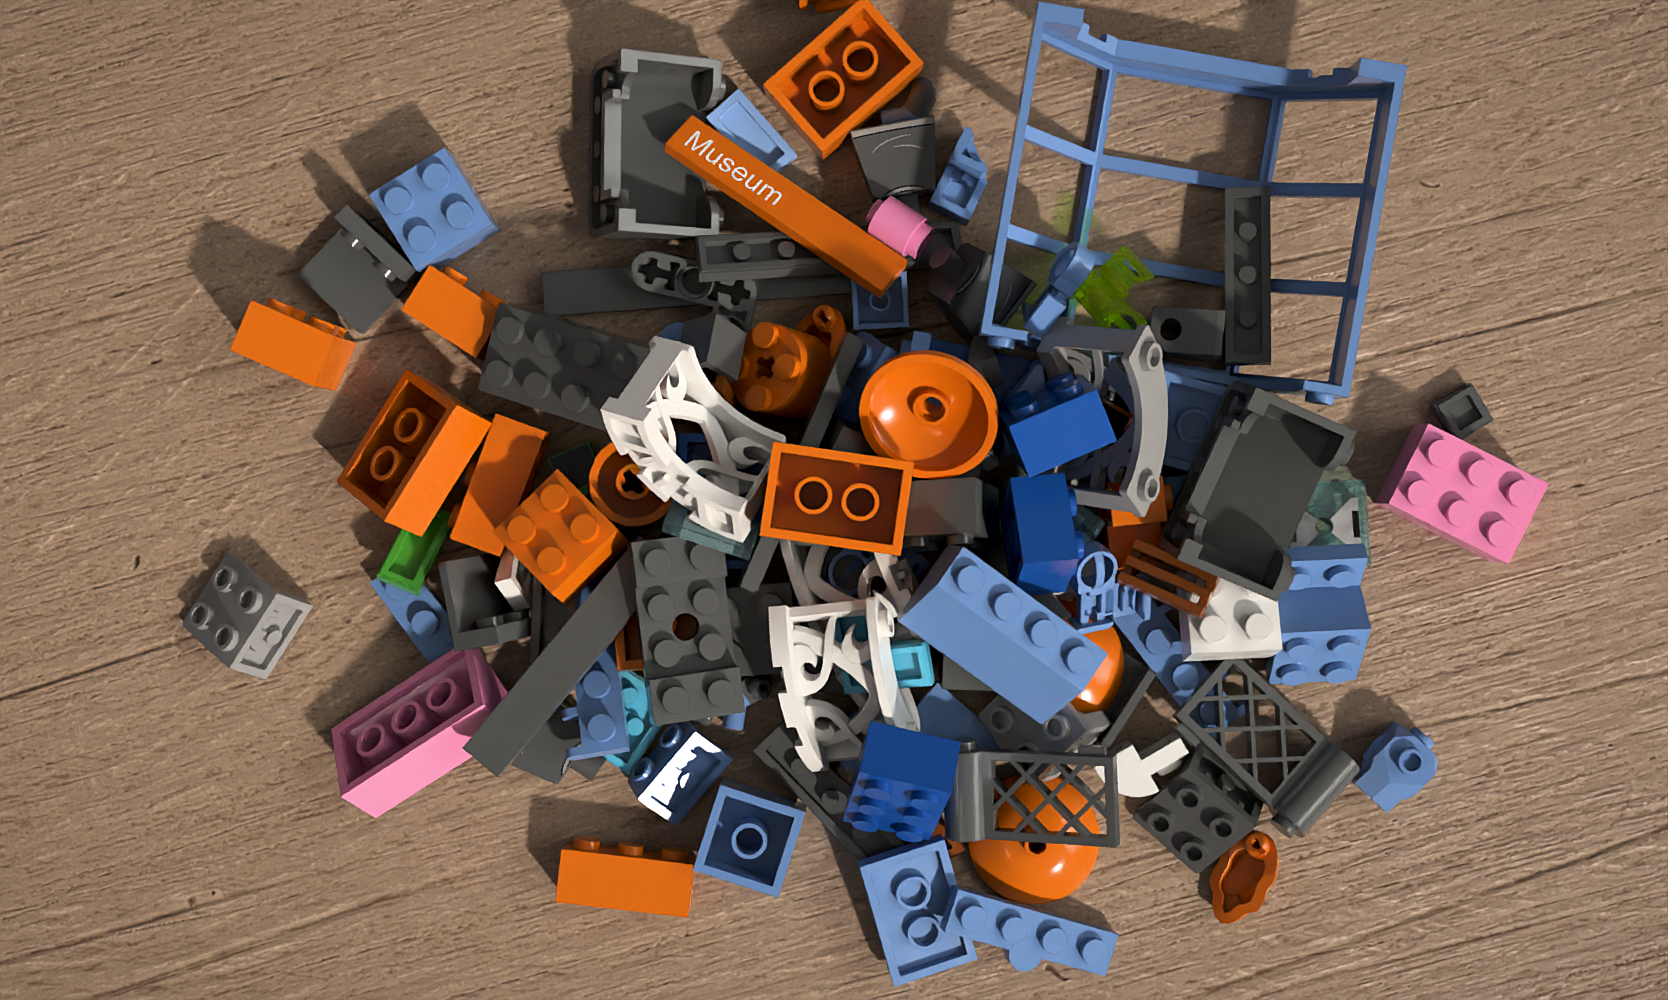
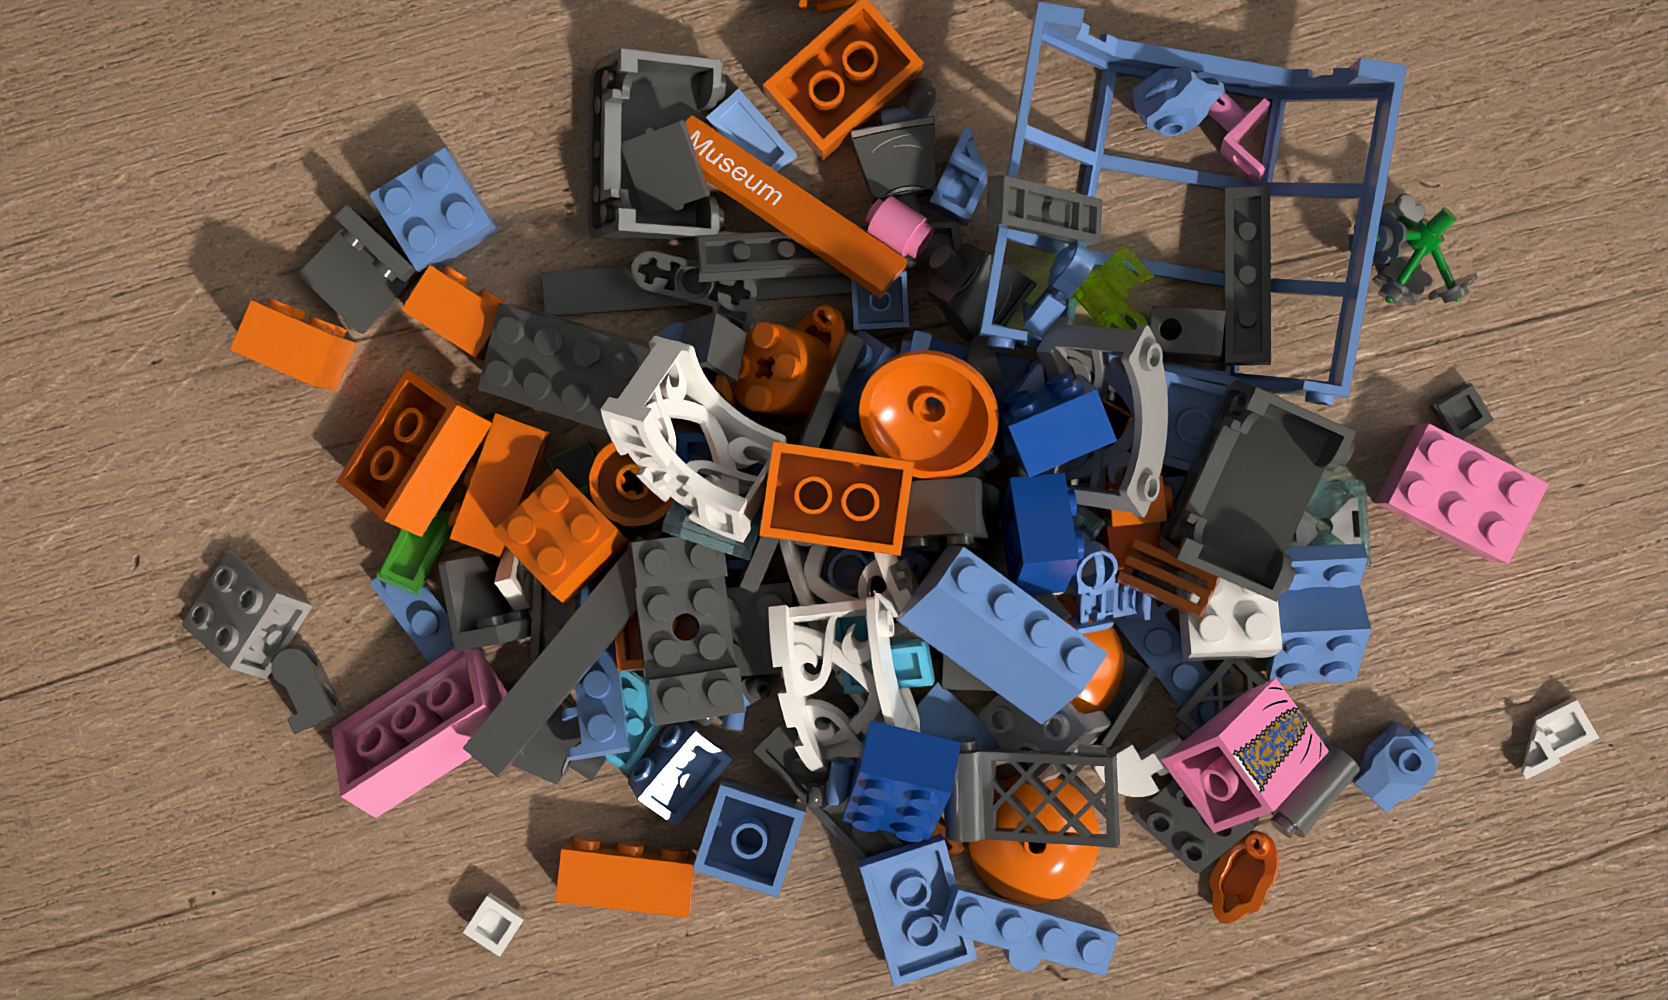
(307, 686): none -> dark grey leg
(494, 924): none -> white plate
(664, 168): none -> dark grey piece
(835, 789): none -> medium blue arm
(1043, 210): none -> dark grey hinge
(1175, 100): none -> medium blue hand
(1238, 125): none -> bright pink bracket
(1246, 757): none -> bright pink slope
(1404, 279): none -> dark grey plant
(1555, 735): none -> white slope

